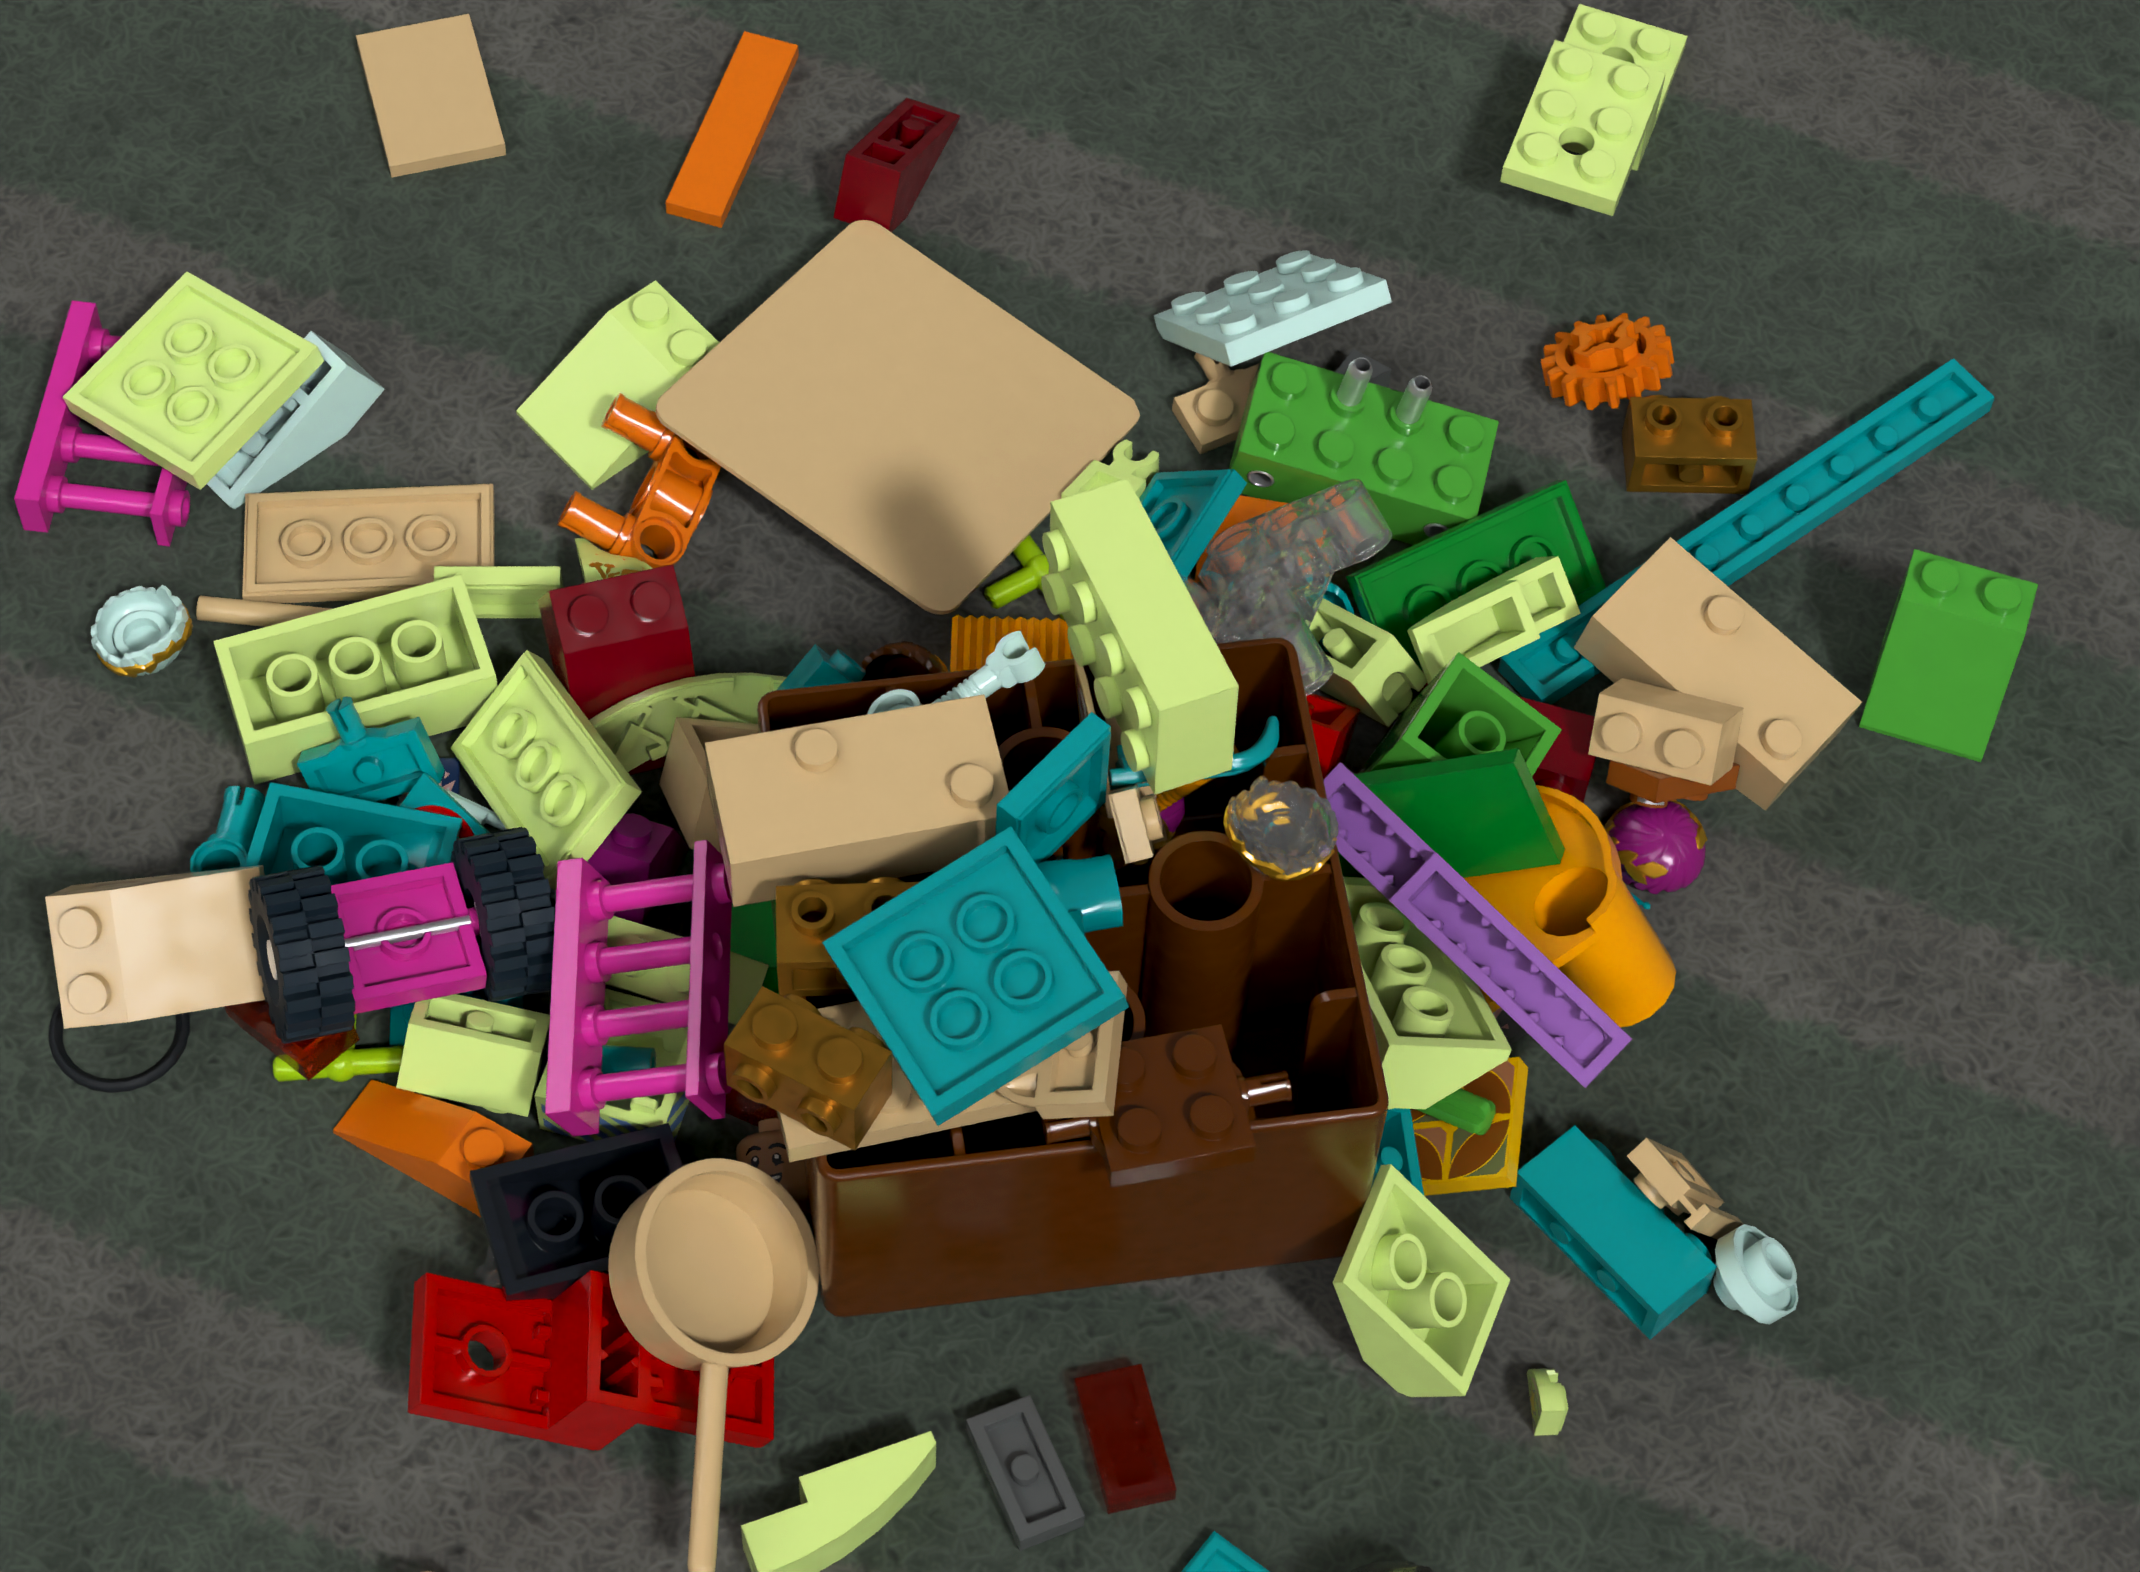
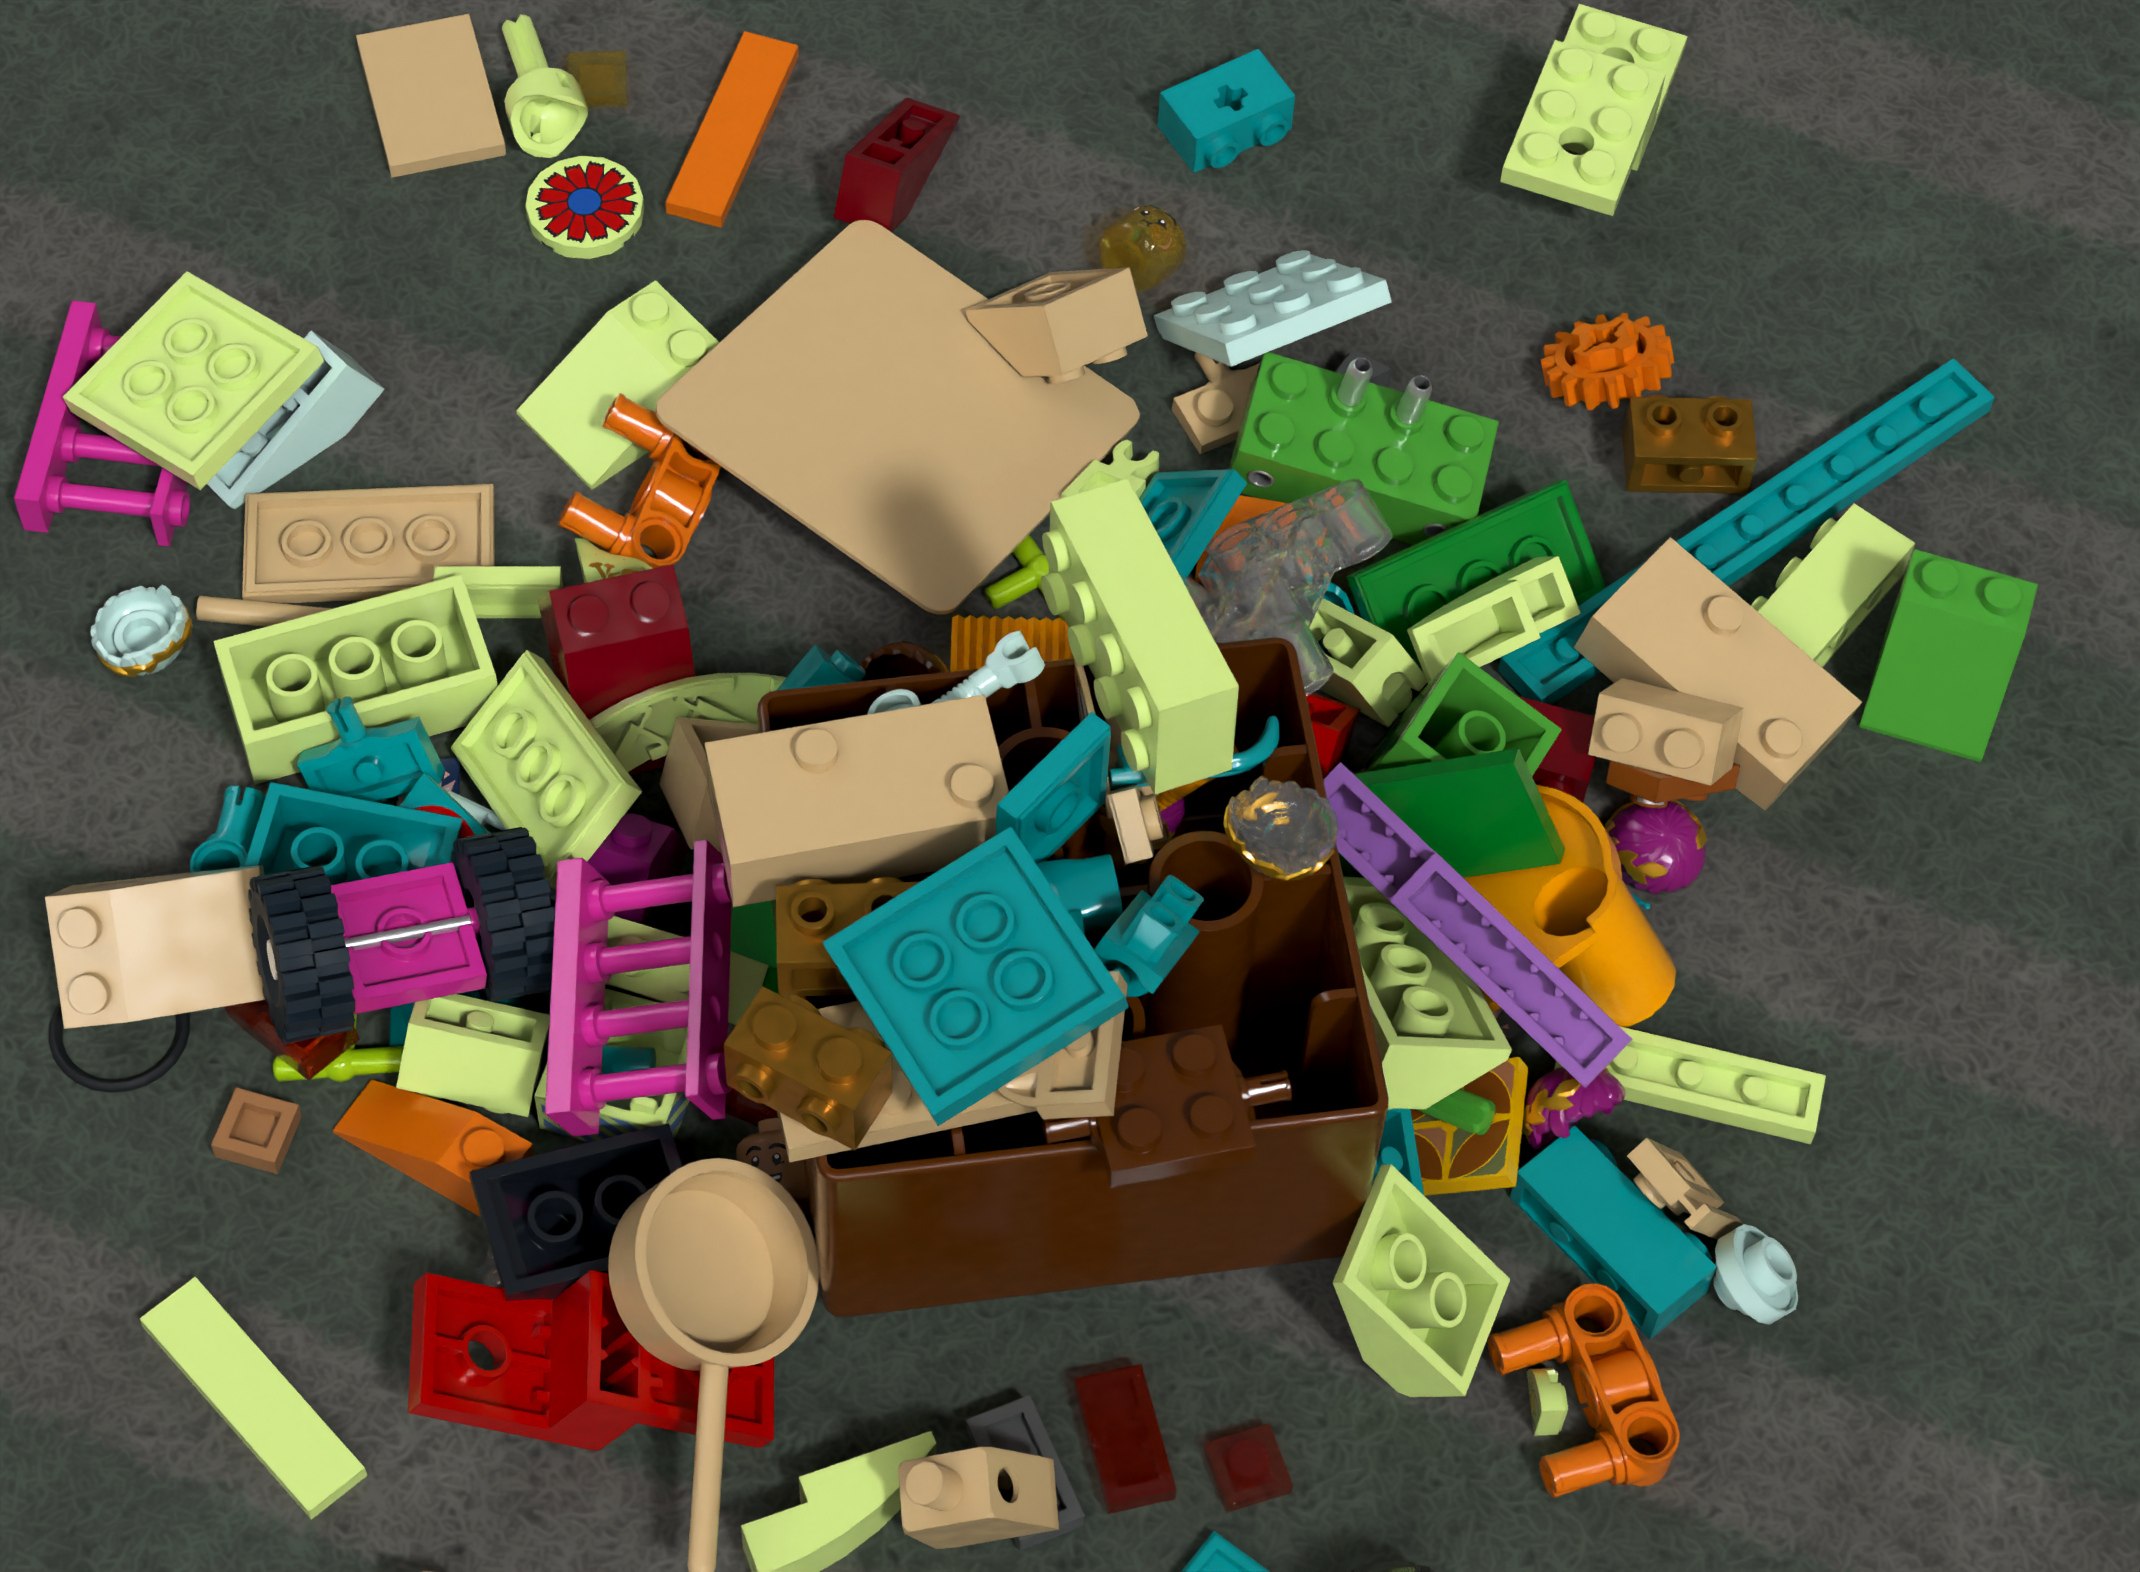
(253, 1397): none -> yellowish green tile
(256, 1130): none -> medium nougat plate
(541, 97): none -> yellowish green piece
(584, 206): none -> tile
(600, 77): none -> clear yellow tile
(957, 1500): none -> tan torso
(1063, 322): none -> tan slope
(1147, 243): none -> clear yellow head
(1151, 936): none -> teal hips
(1226, 111): none -> teal brick
(1248, 1468): none -> clear red plate
(1561, 1101): none -> magenta hair
(1609, 1374): none -> orange piece
(1719, 1086): none -> yellowish green plate
(1836, 583): none -> yellowish green brick

